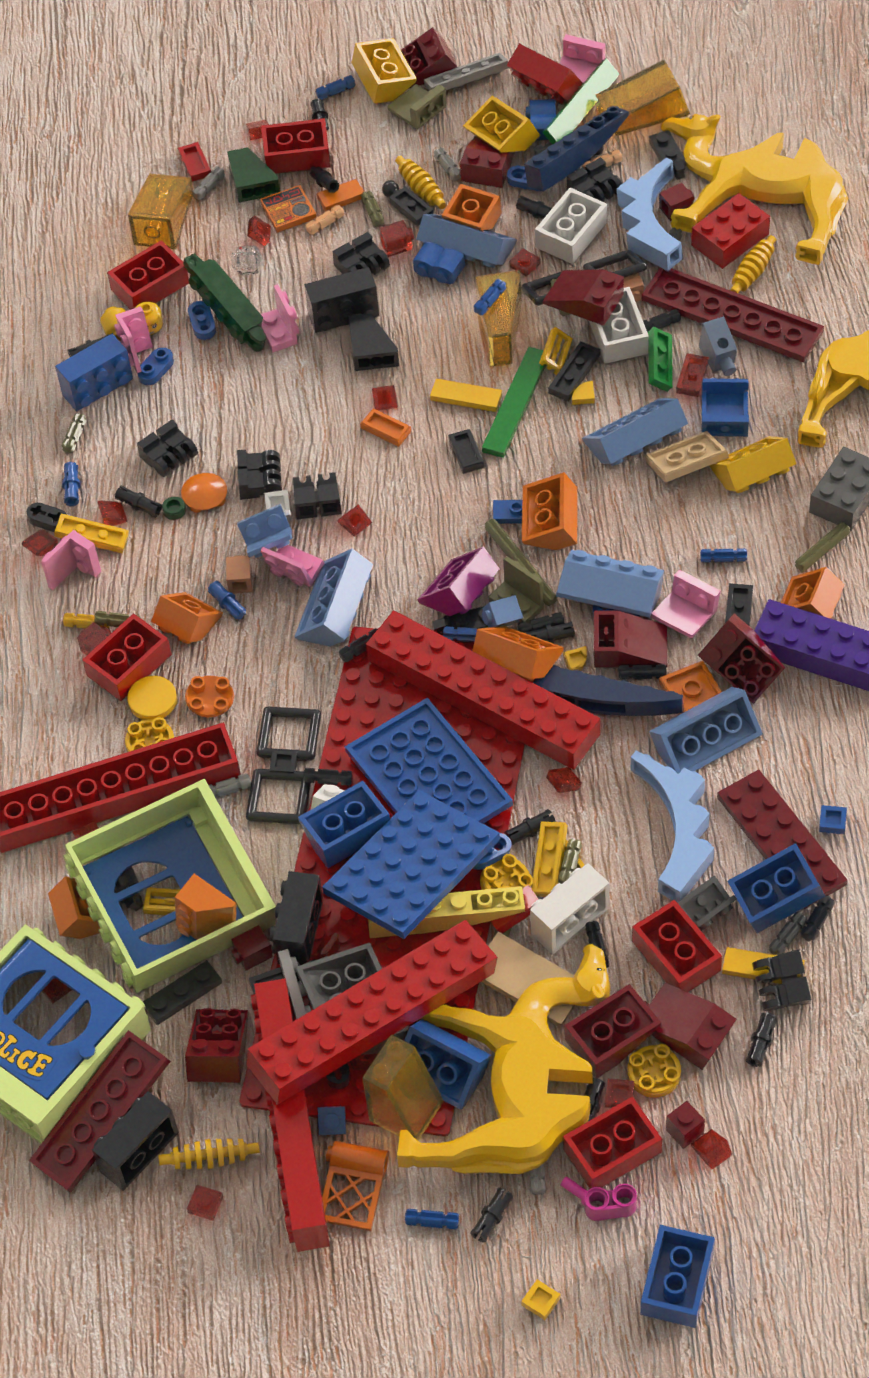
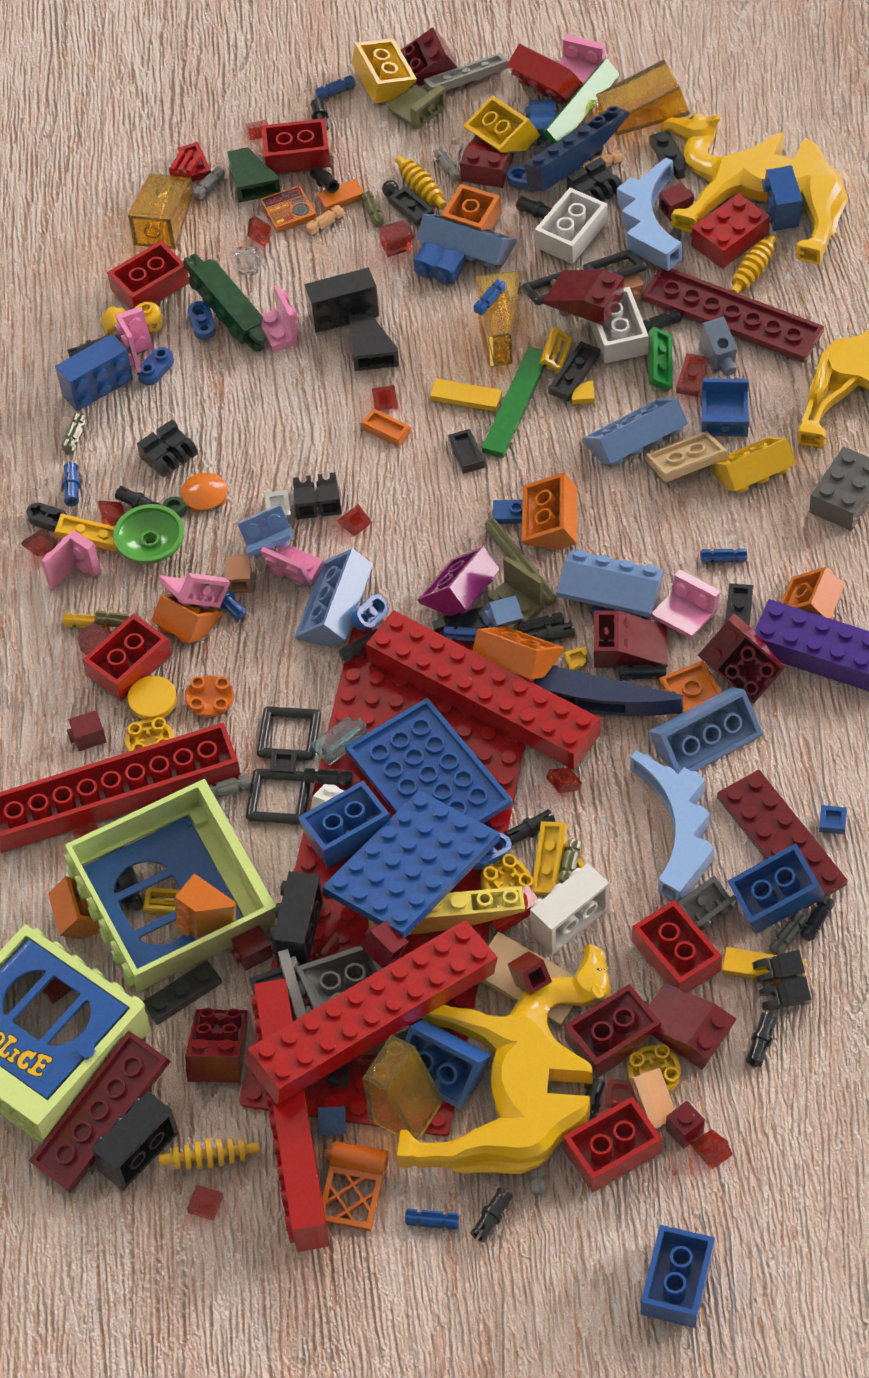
(86, 731): none -> dark red brick
(148, 525): none -> bright green dish
(181, 163): none -> red tile
(197, 589): none -> bright pink bracket
(258, 473): black legs -> none
(333, 742): none -> clear light blue panel
(360, 255): black legs -> none
(370, 612): none -> plate
(383, 944): none -> dark red brick
(525, 262): clear red plate -> none
(529, 973): none -> dark red brick
(540, 1299): yellow plate -> none
(595, 937): black axle -> none
(612, 1207): dark pink beam -> none
(652, 1096): none -> light nougat panel
(783, 197): none -> blue brick
(822, 547): olive axle -> none

